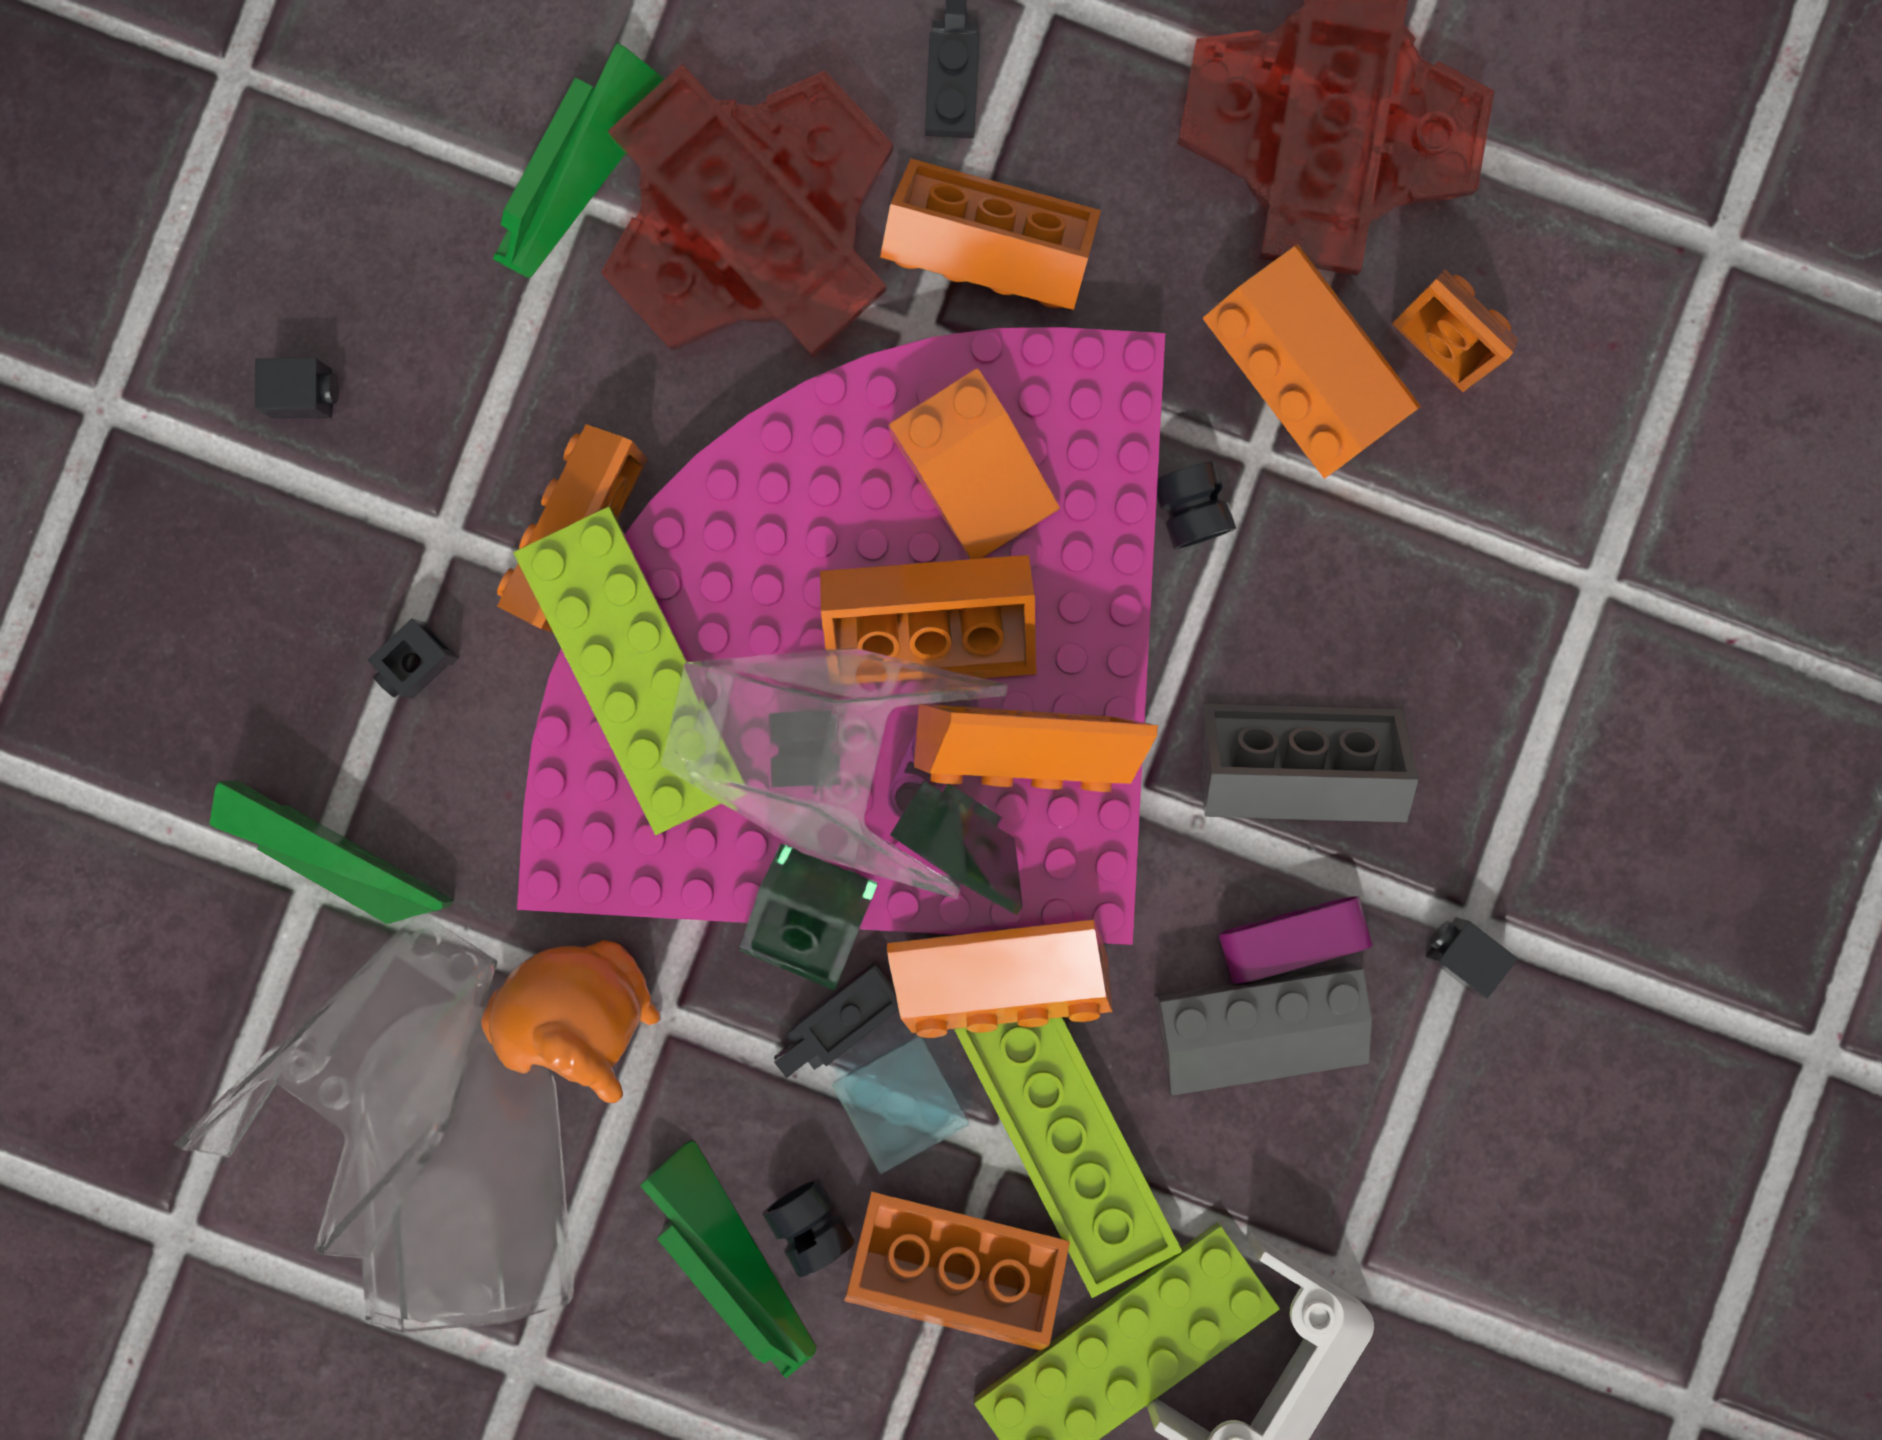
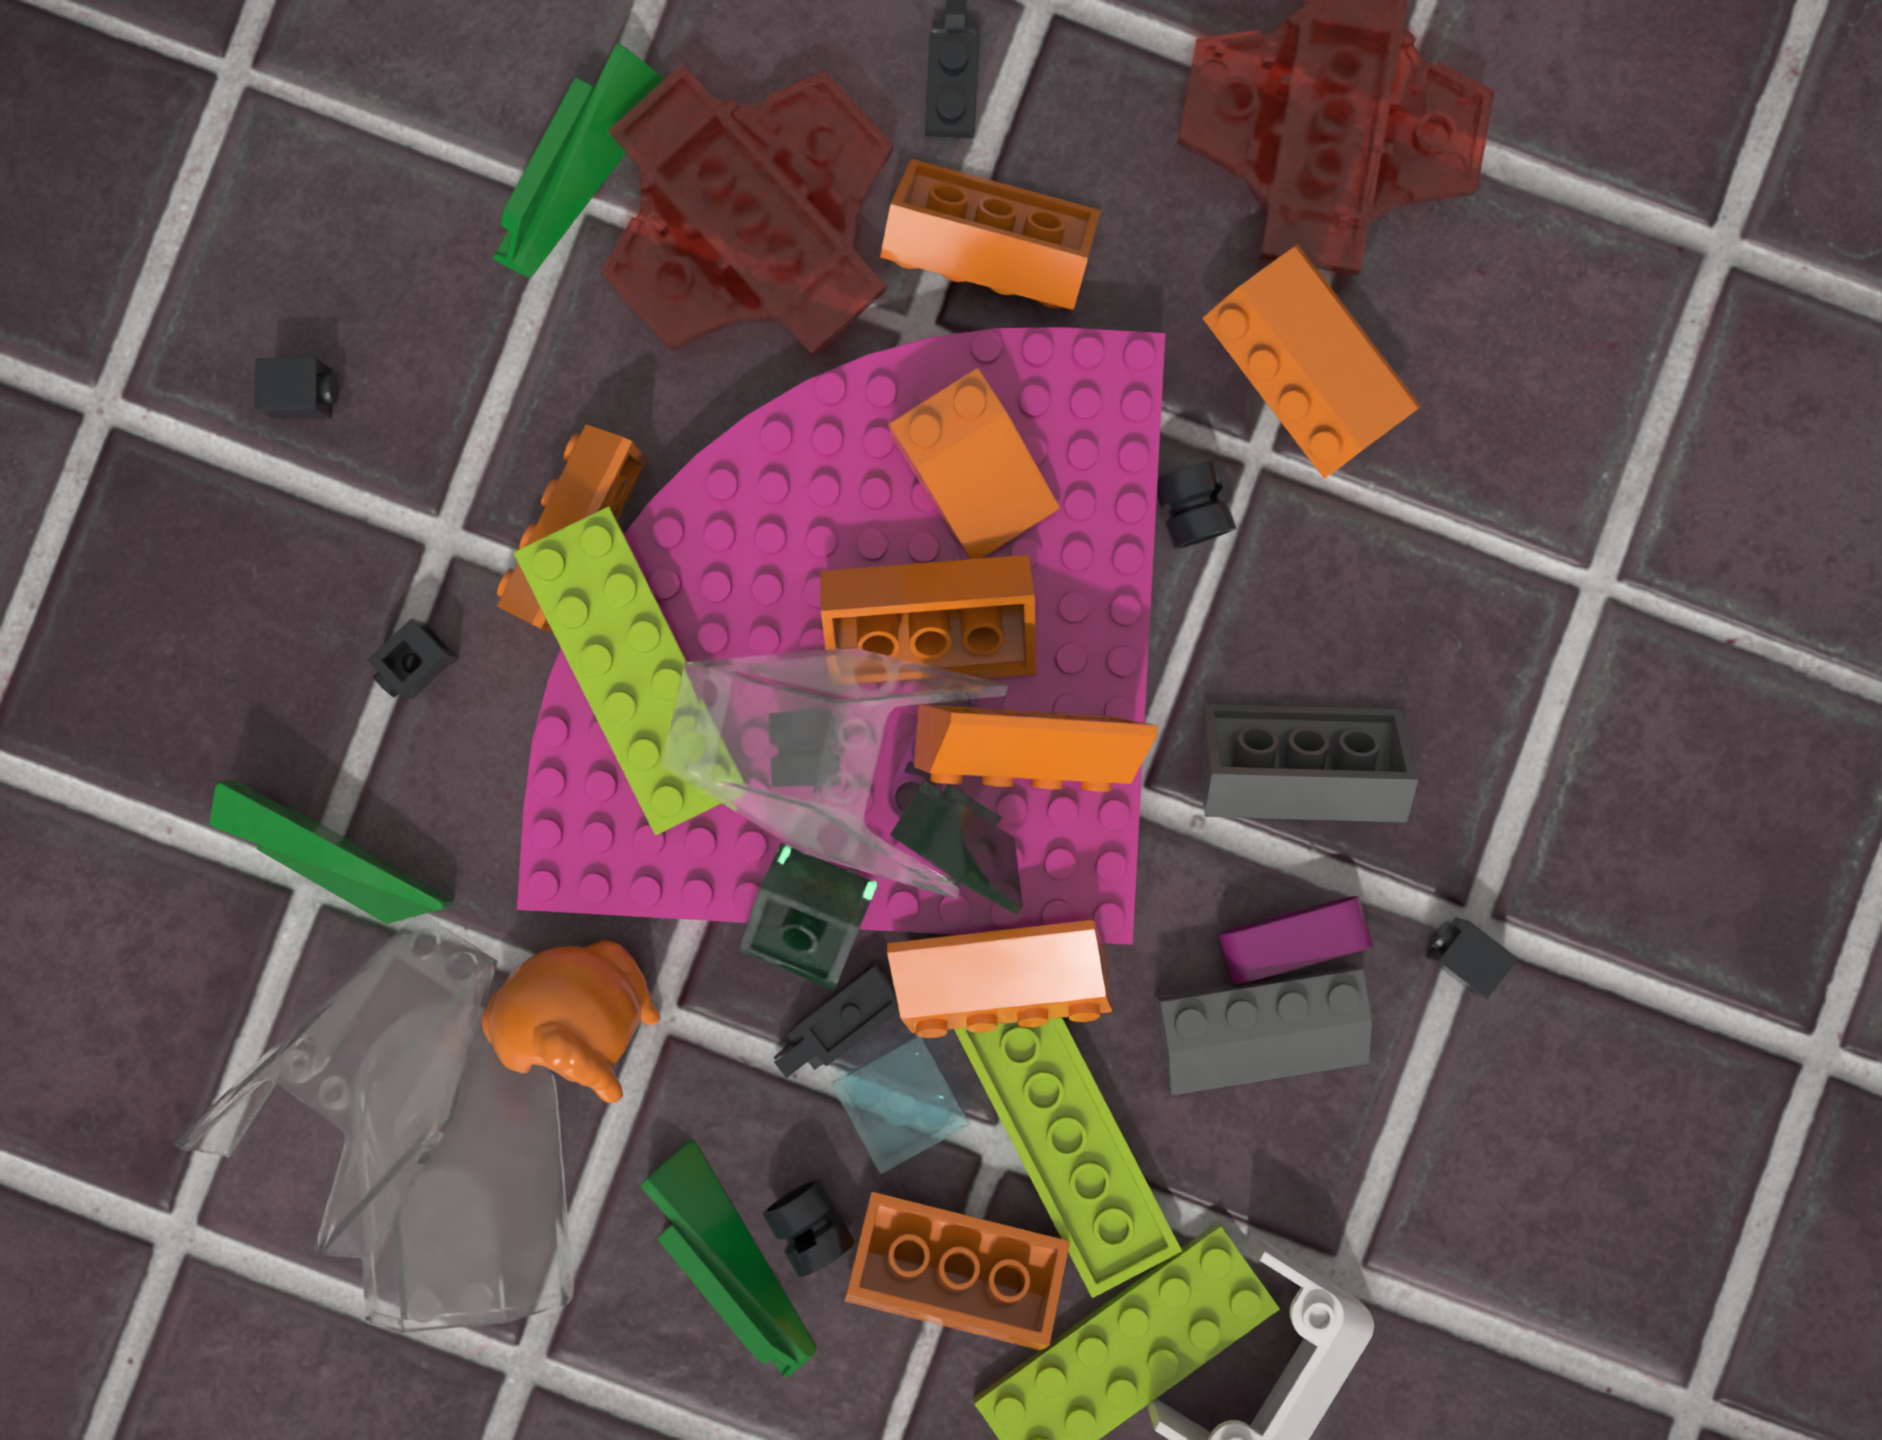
(1457, 331): orange slope -> none

